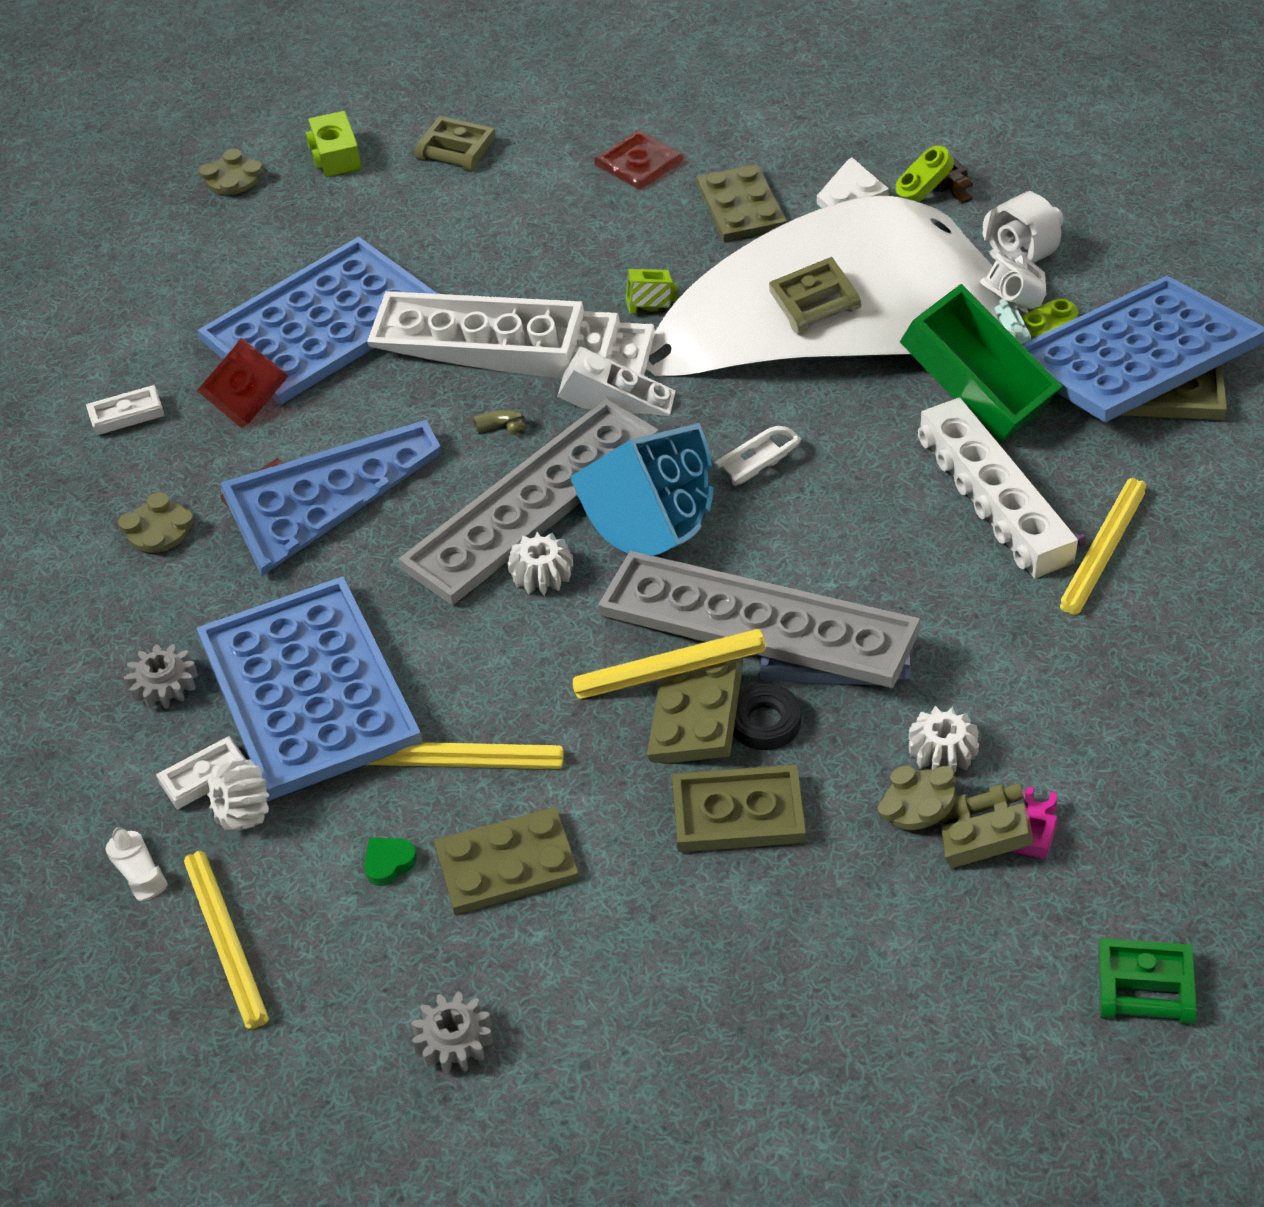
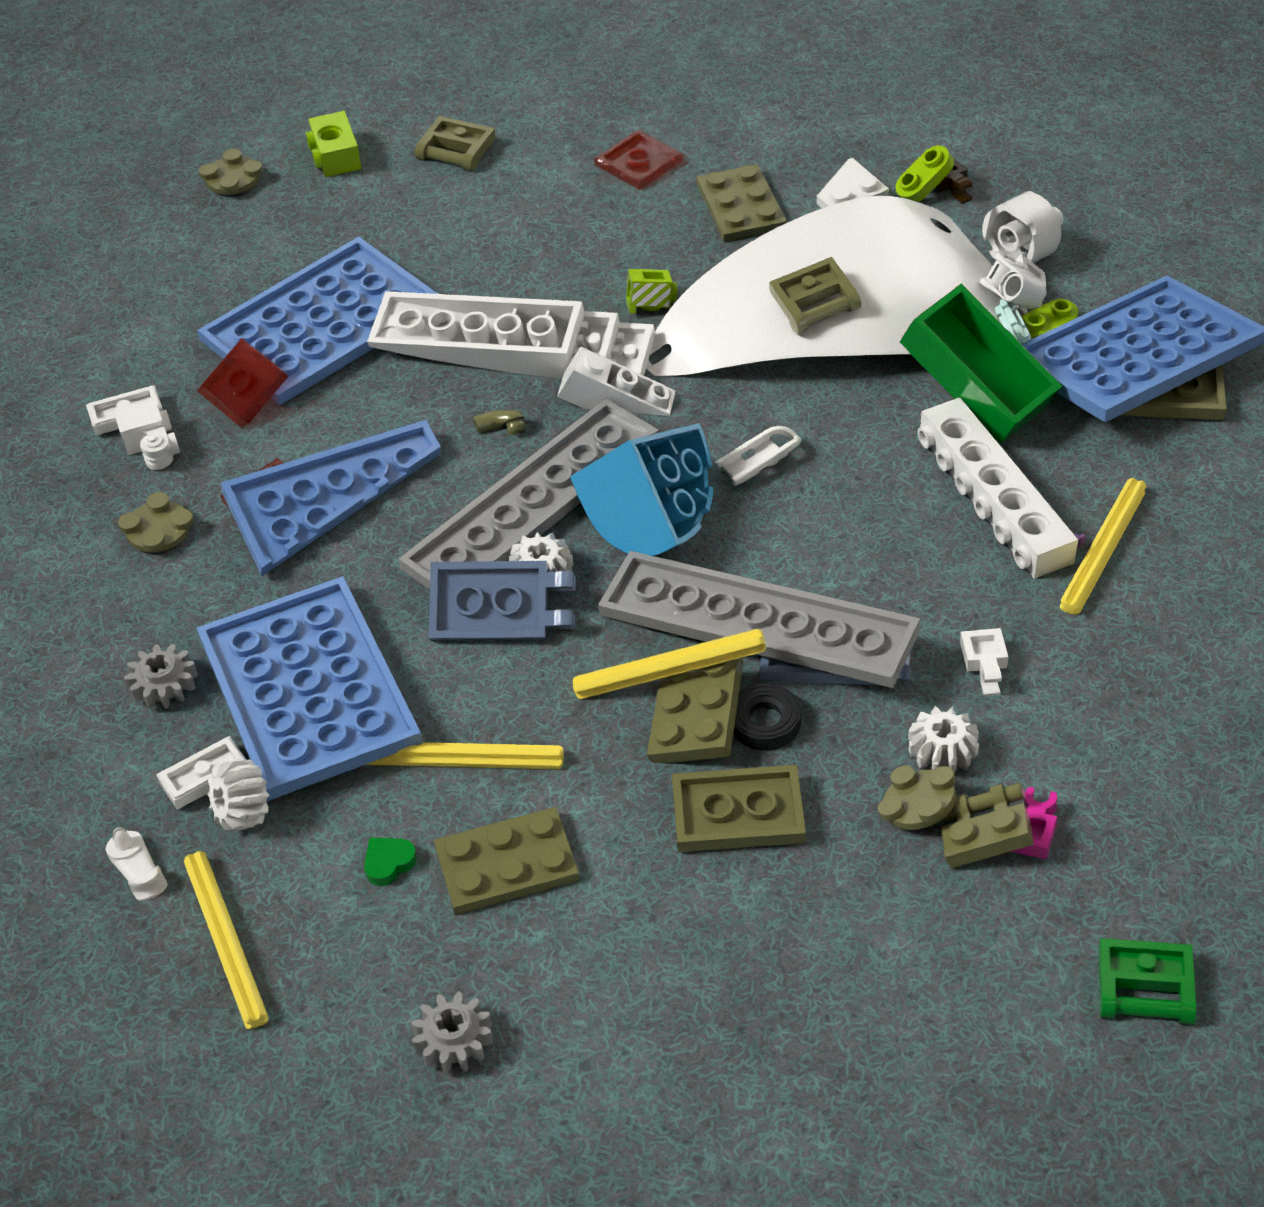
(145, 430): none -> white brick
(496, 600): none -> sand blue tile
(985, 653): none -> white plate

